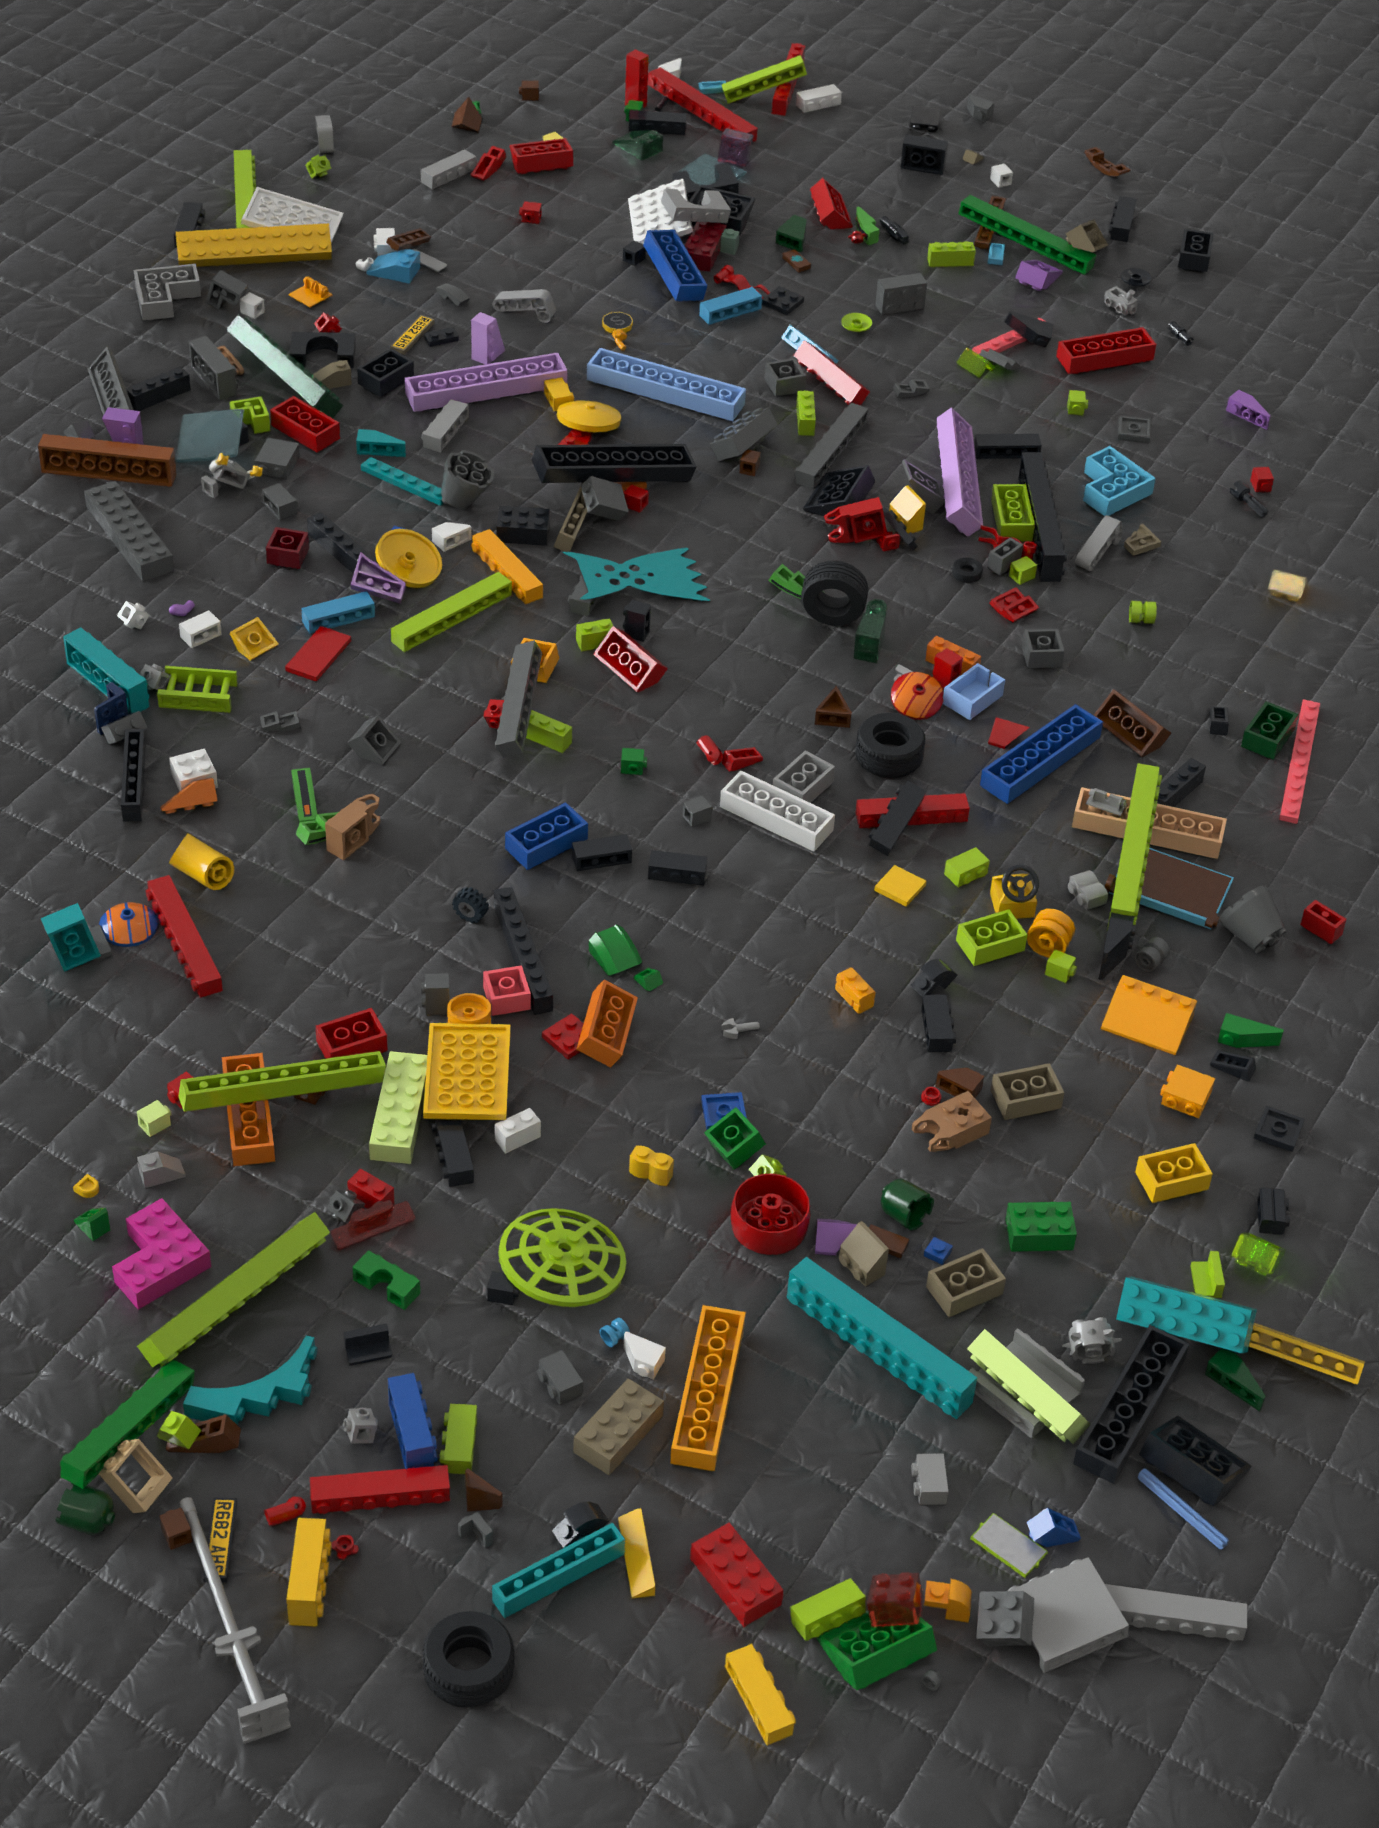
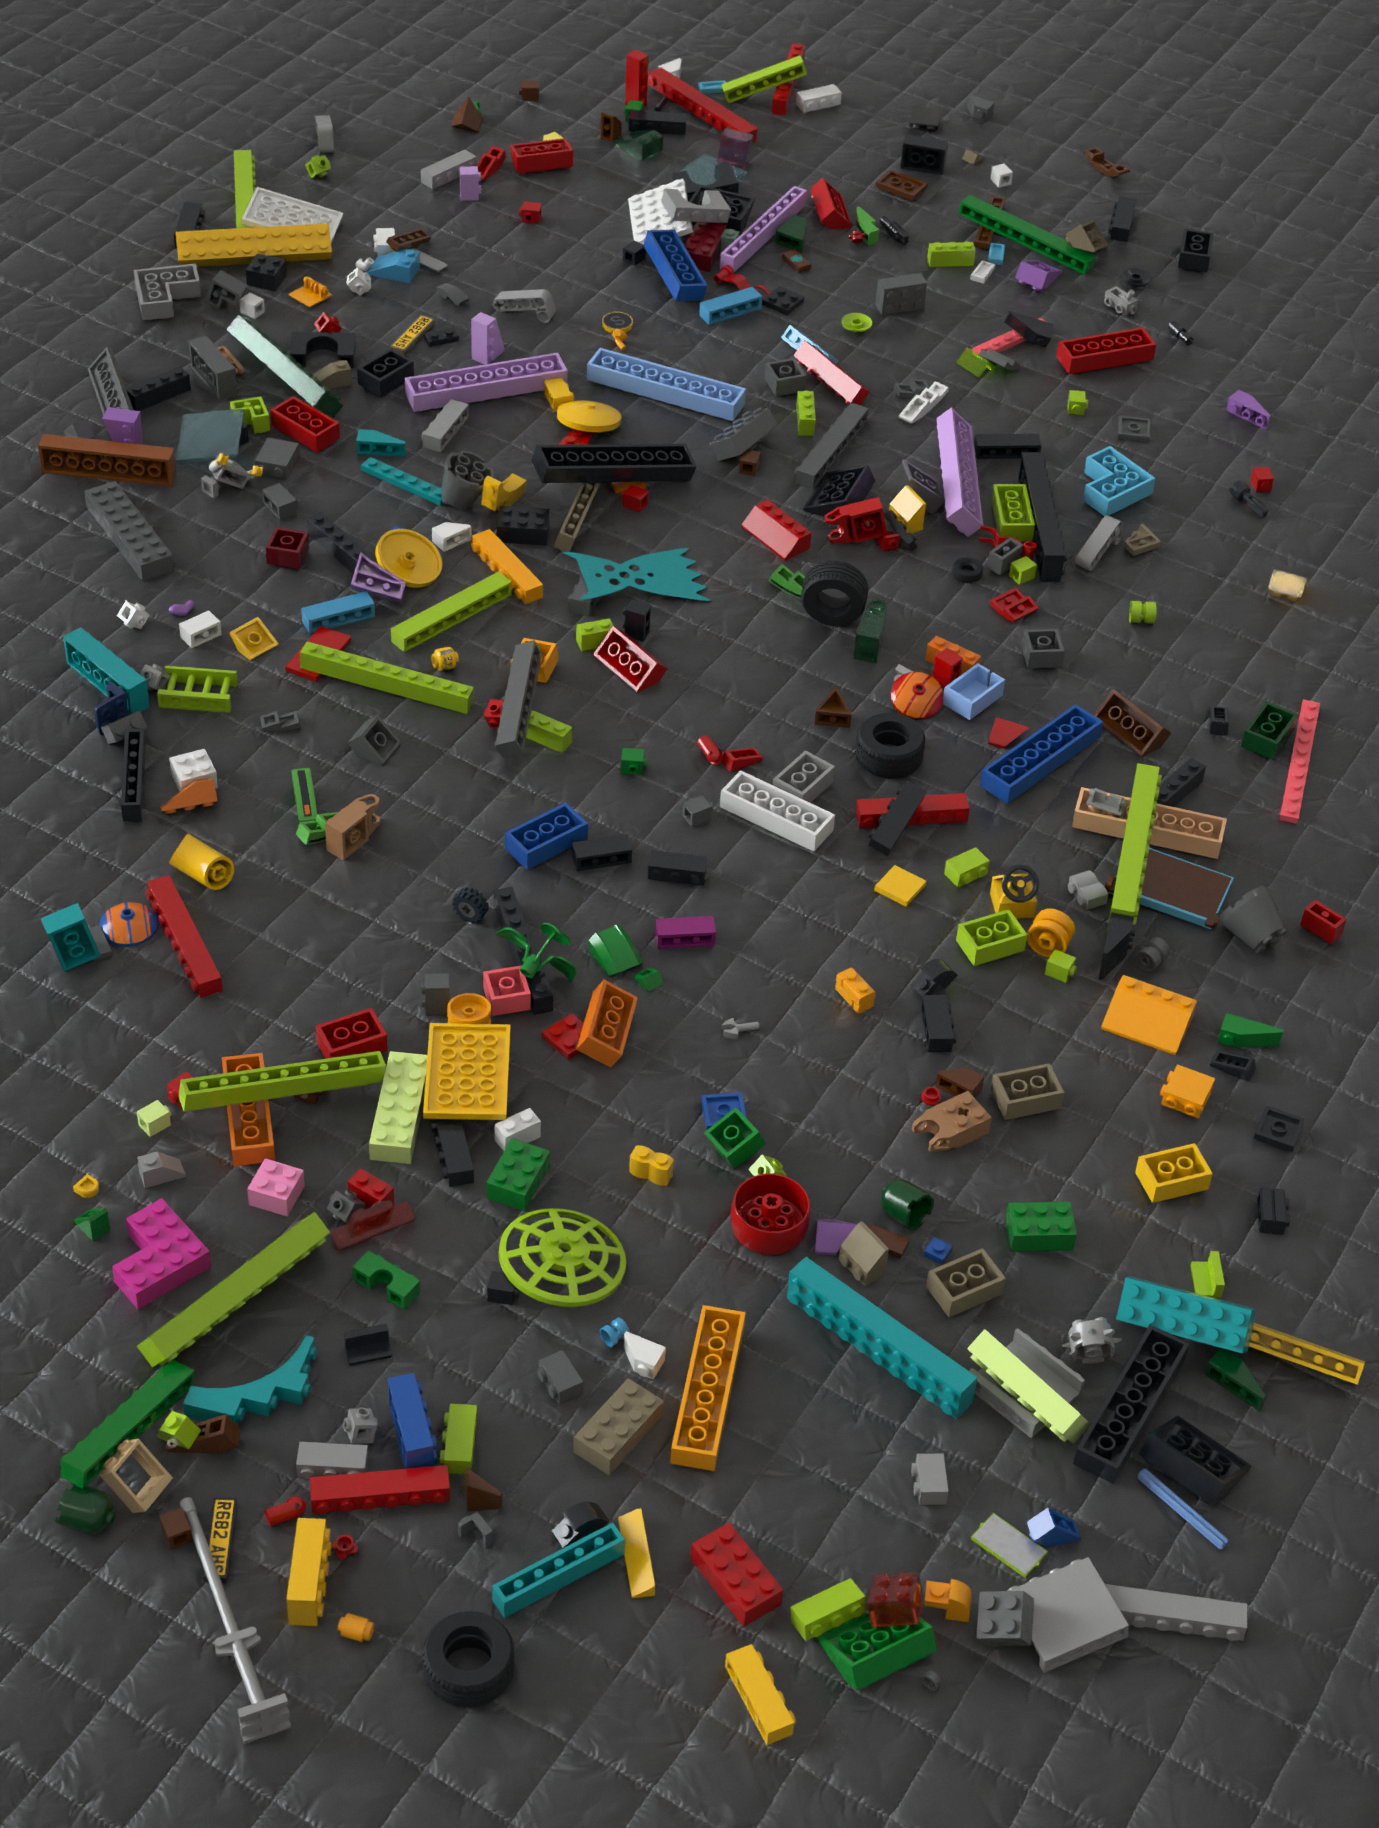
(266, 272): none -> black brick
(276, 1187): none -> bright pink brick
(330, 1459): none -> light grey brick
(356, 1627): none -> light orange brick
(359, 281): none -> white brick
(387, 677): none -> lime brick
(445, 659): none -> yellow head
(469, 183): none -> lavender brick
(502, 493): none -> yellow arch
(518, 1174): none -> green brick
(532, 963): none -> green plant
(604, 498): dark grey brick -> none
(610, 127): none -> reddish brown slope
(685, 932): none -> magenta brick
(764, 228): none -> lavender brick
(777, 530): none -> slope
(901, 185): none -> reddish brown plate
(924, 402): none -> white slope
(982, 272): none -> white tile
(1257, 1253): clear neon green slope -> none

